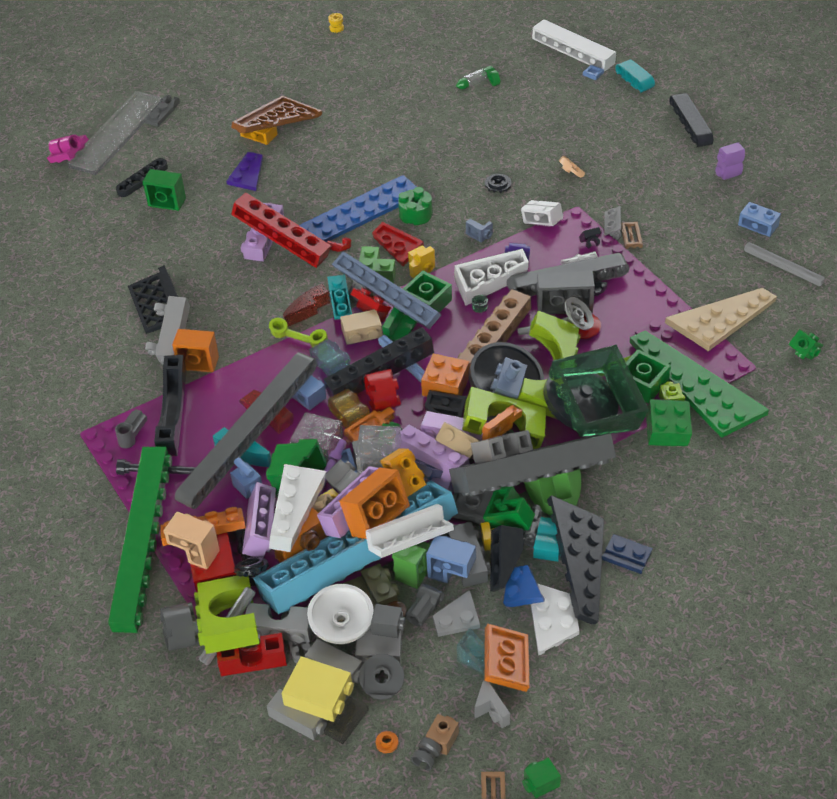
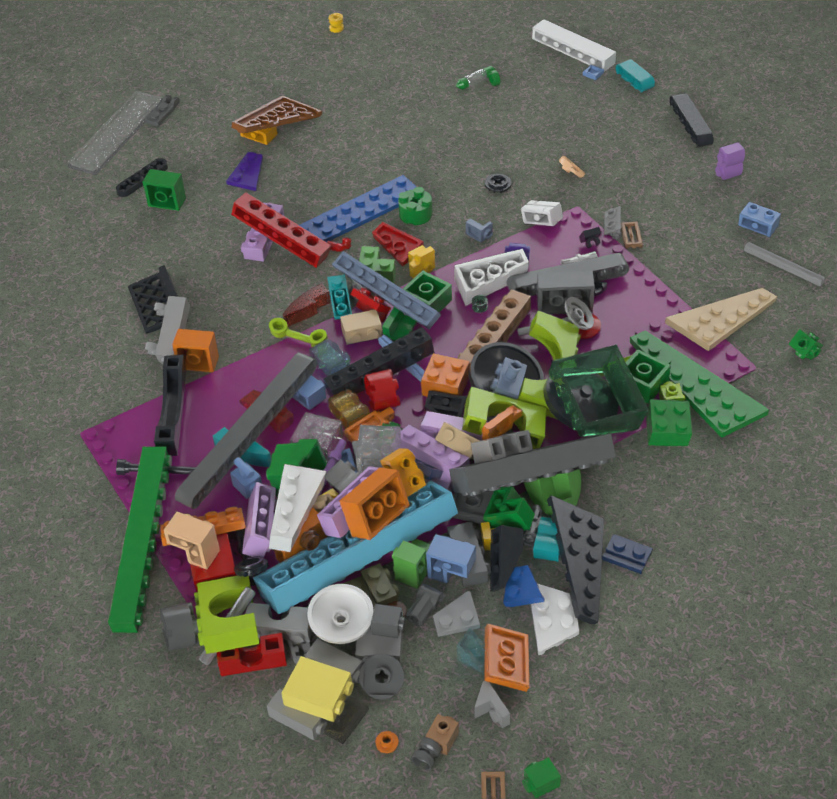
(65, 147): dark pink plate -> none
(129, 429): dark grey piece -> none
(407, 531): white fence -> none

